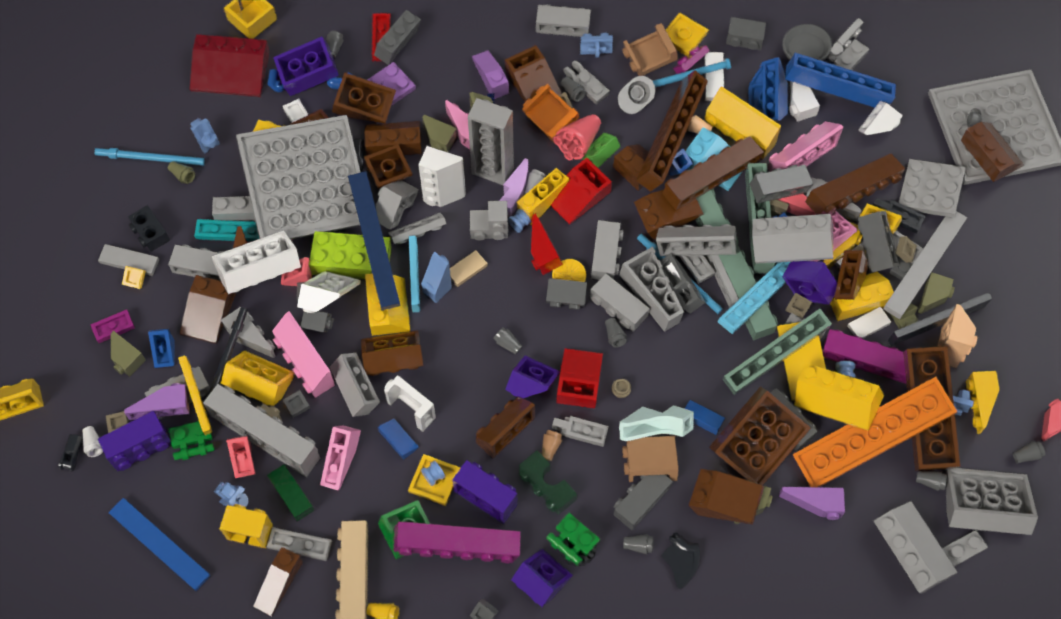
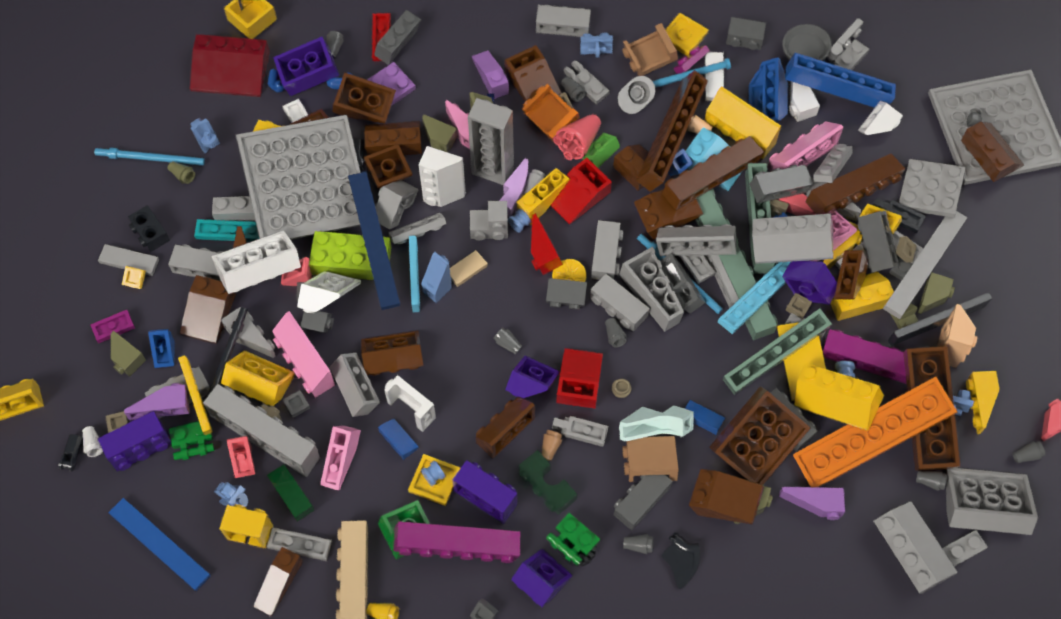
(389, 320): yellow slope -> none
(833, 163): none -> light grey plate
(869, 323): white tile -> none

